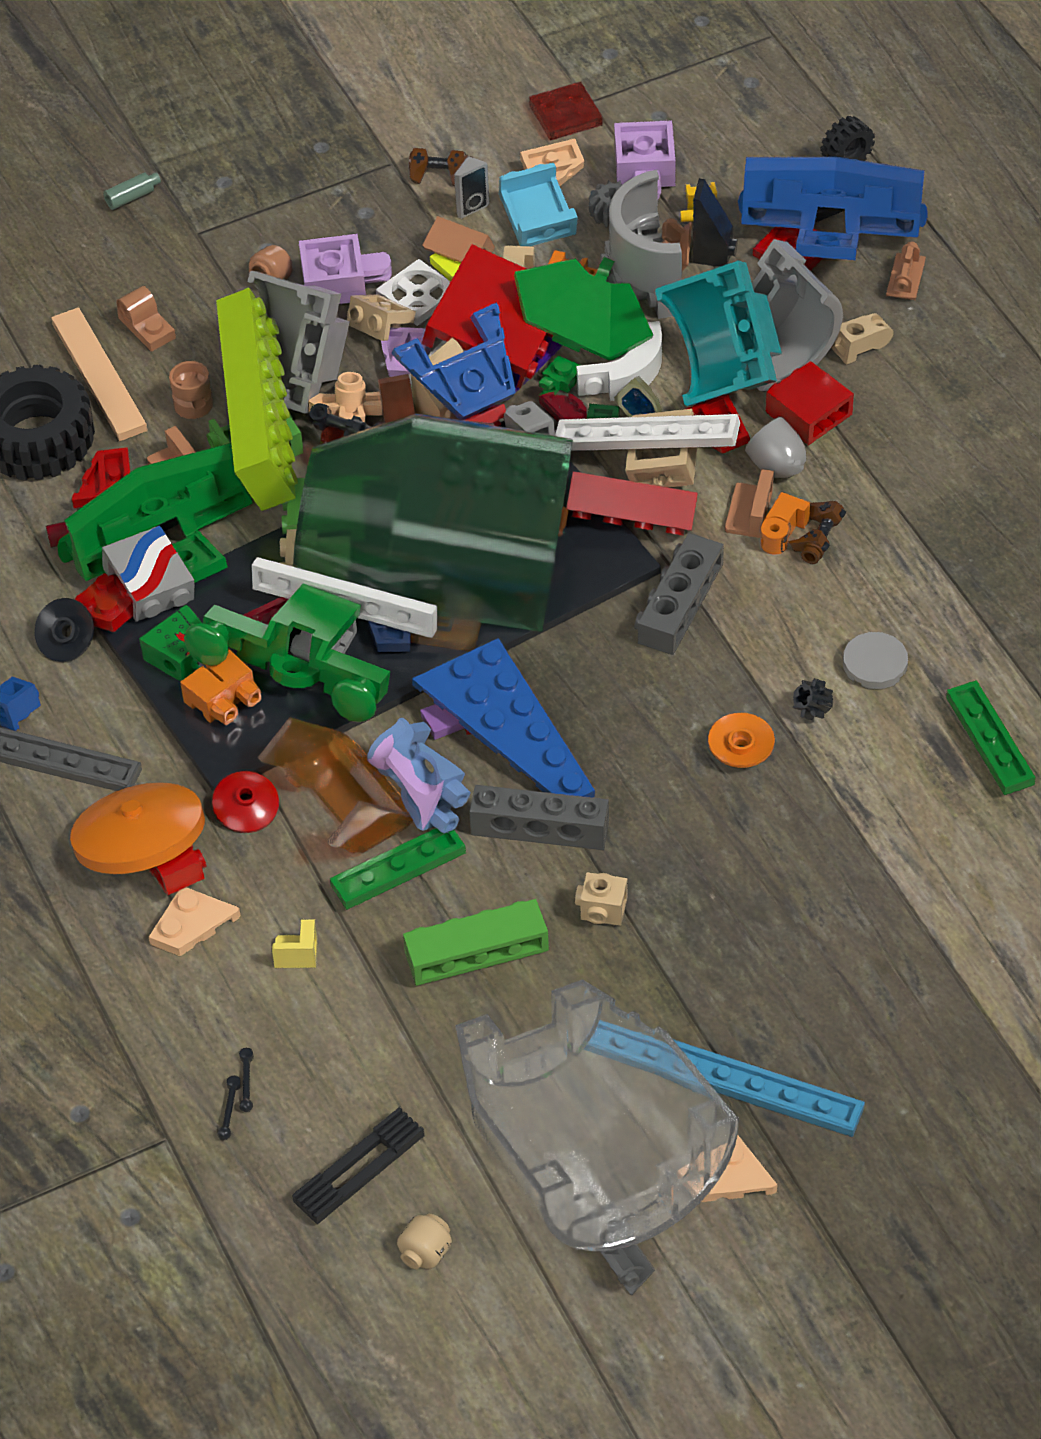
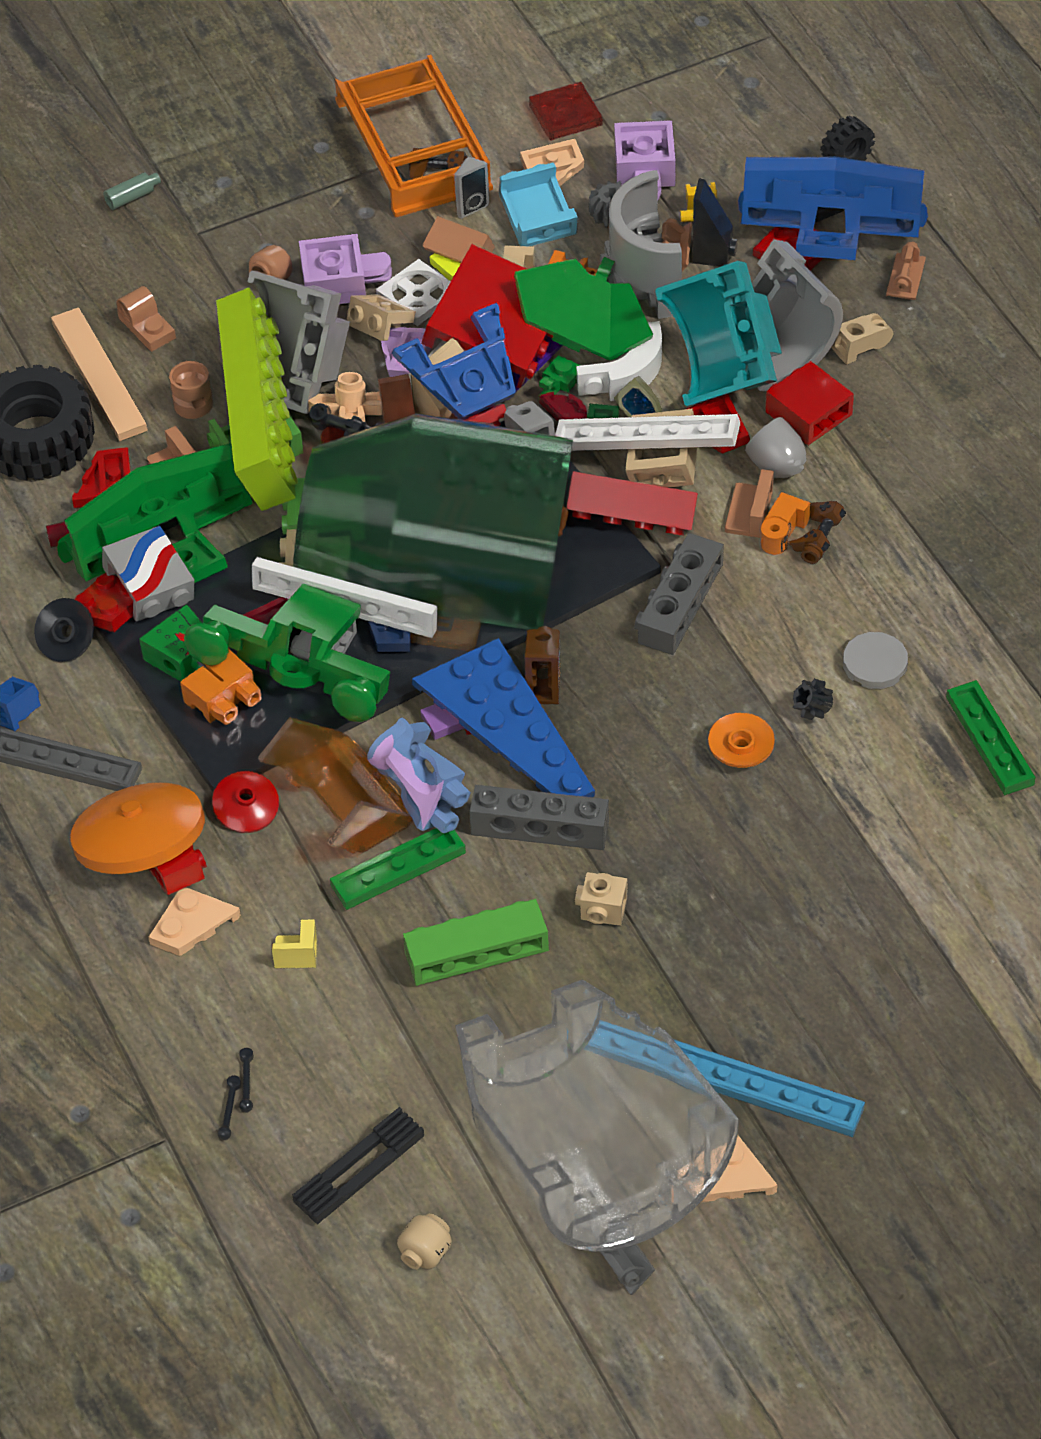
(394, 85): none -> orange piece
(543, 652): none -> reddish brown torso

